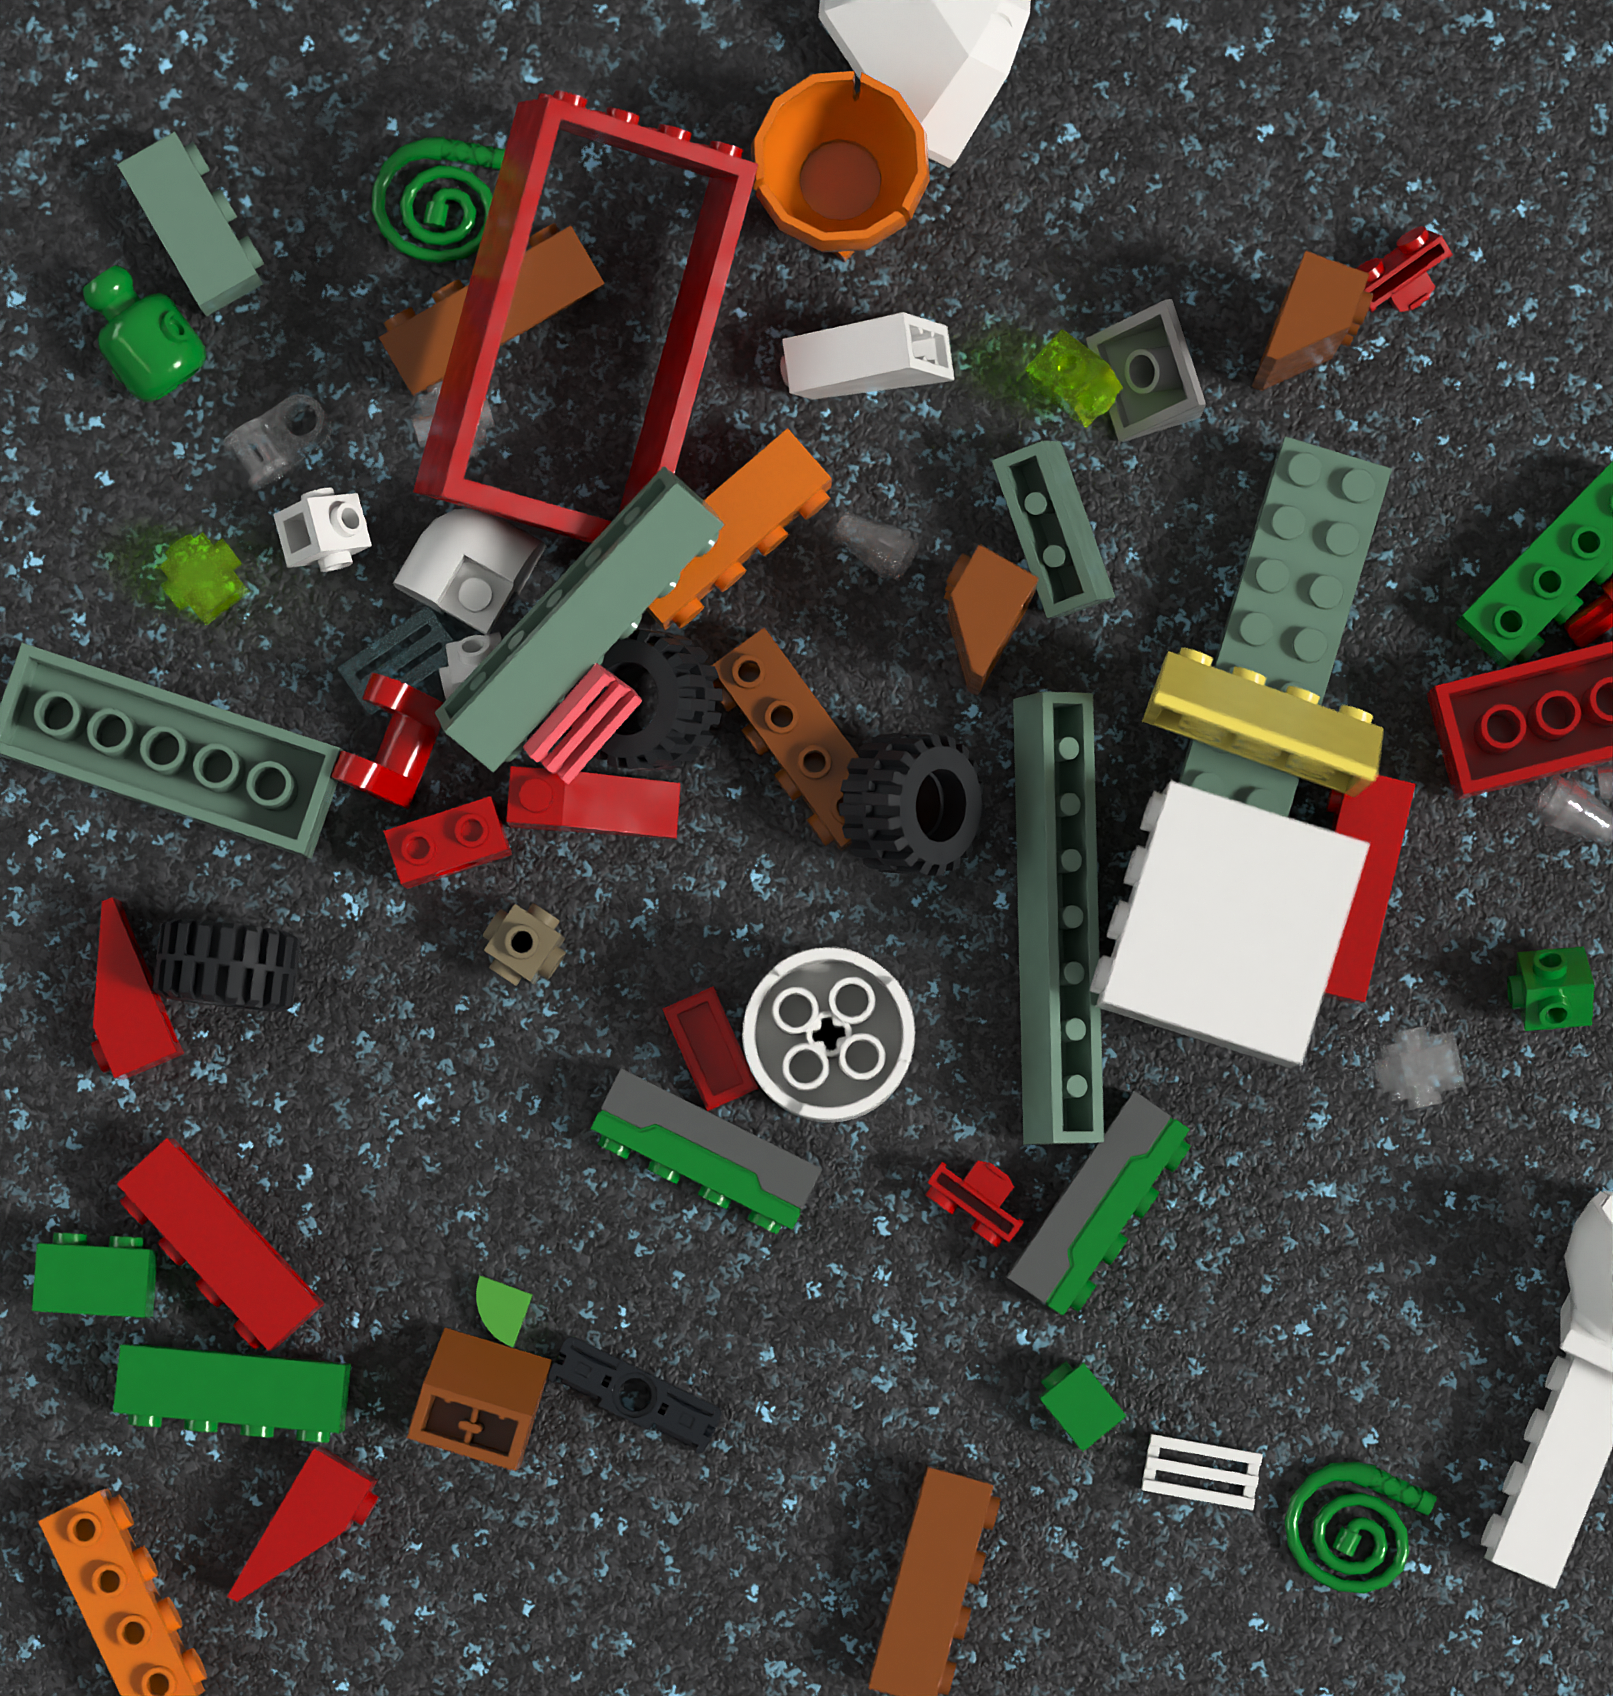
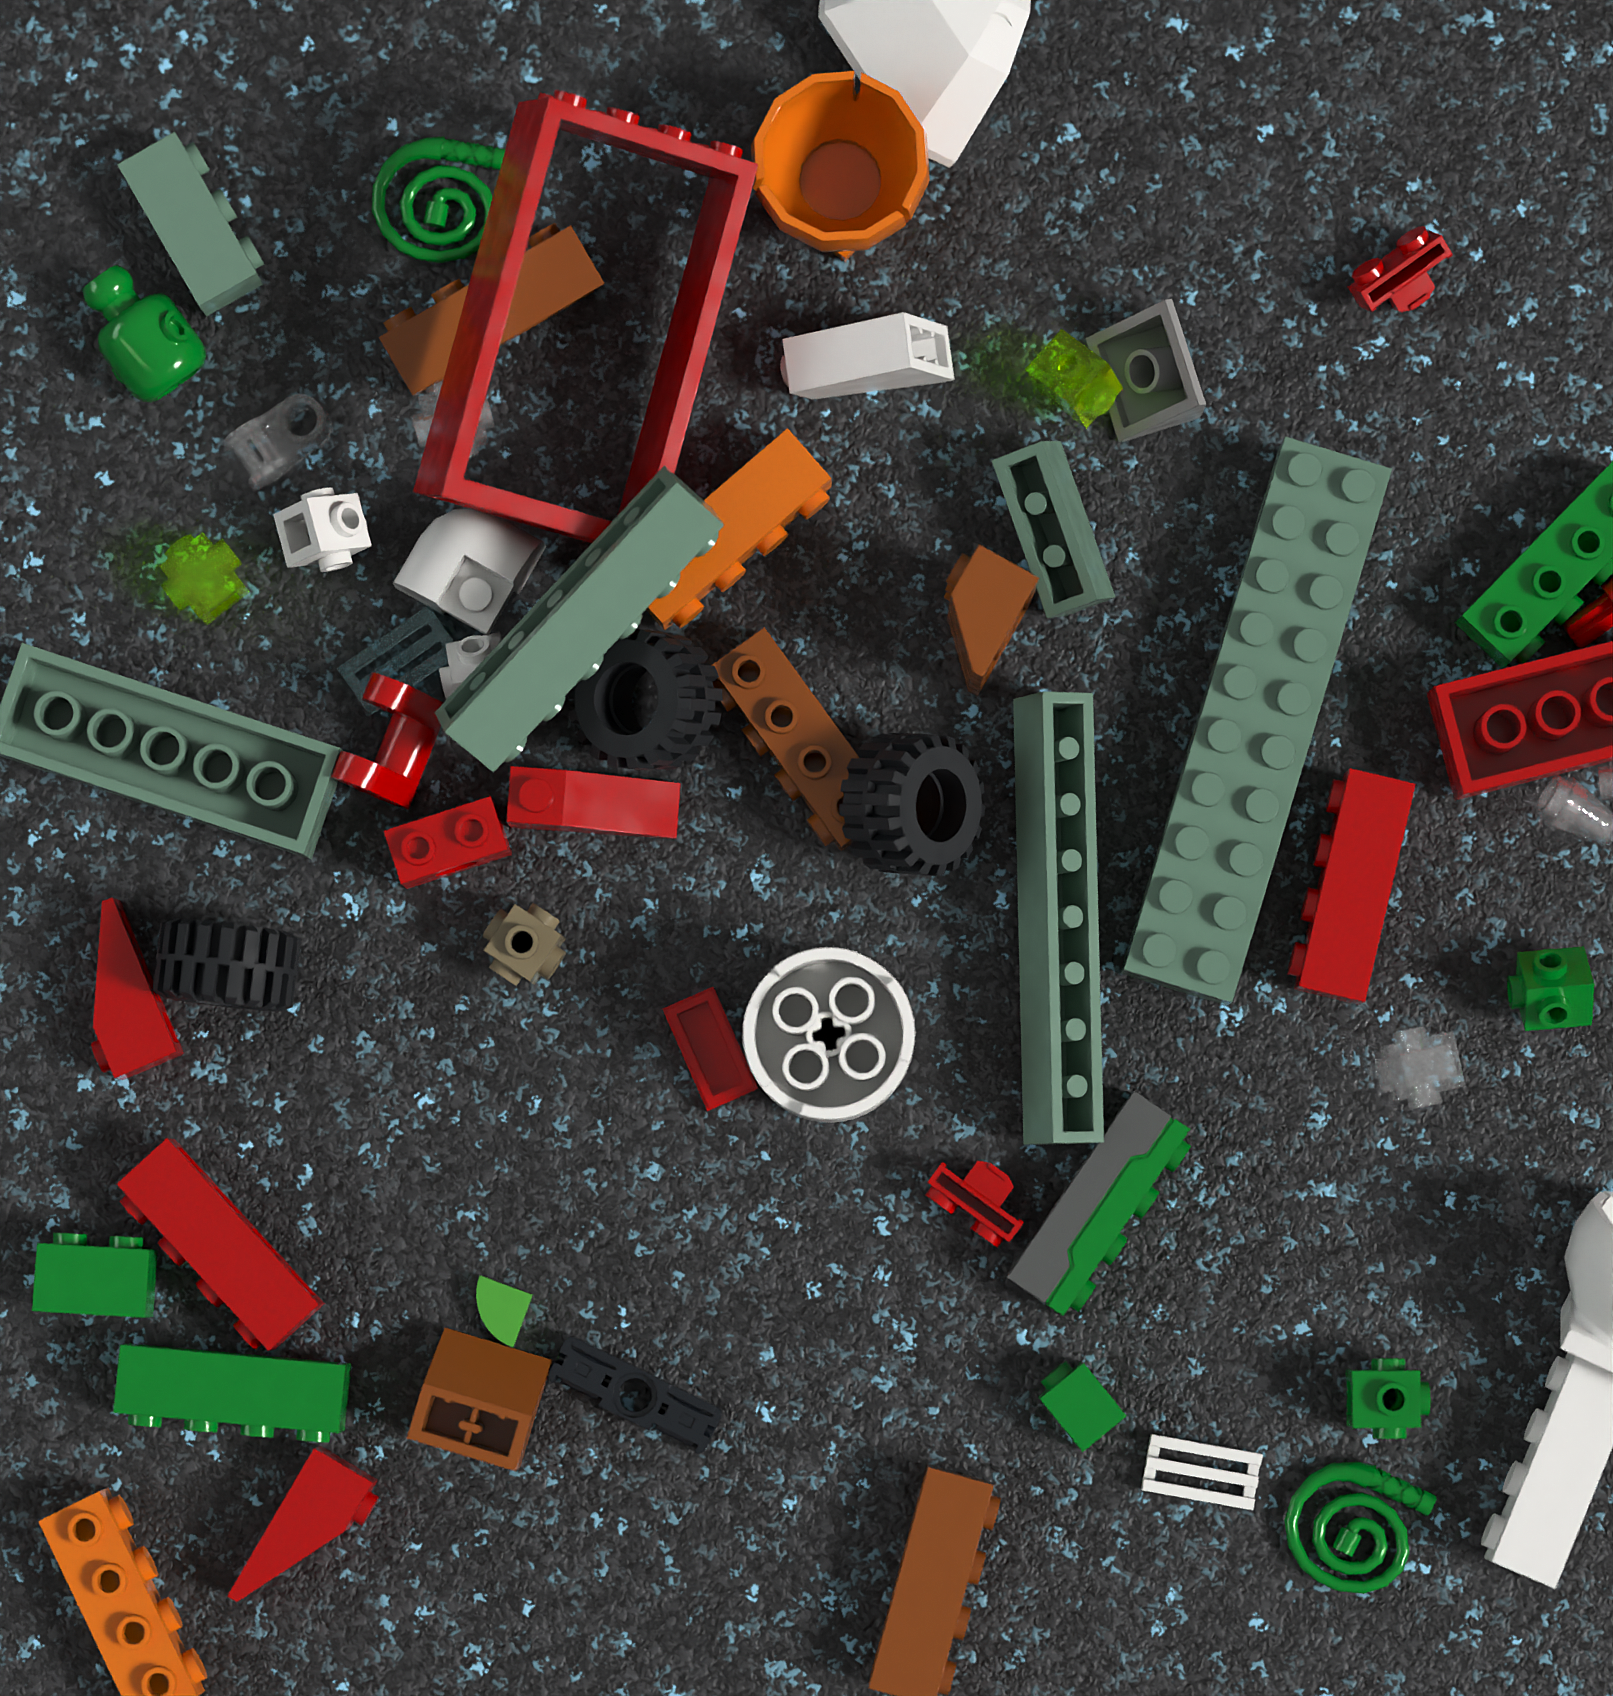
(589, 728): coral tile -> none
(705, 1149): piece -> none
(878, 545): clear cone -> none
(1229, 924): white brick -> none
(1264, 723): light yellow slope -> none
(1317, 316): dark orange slope -> none
(1365, 1396): none -> green brick

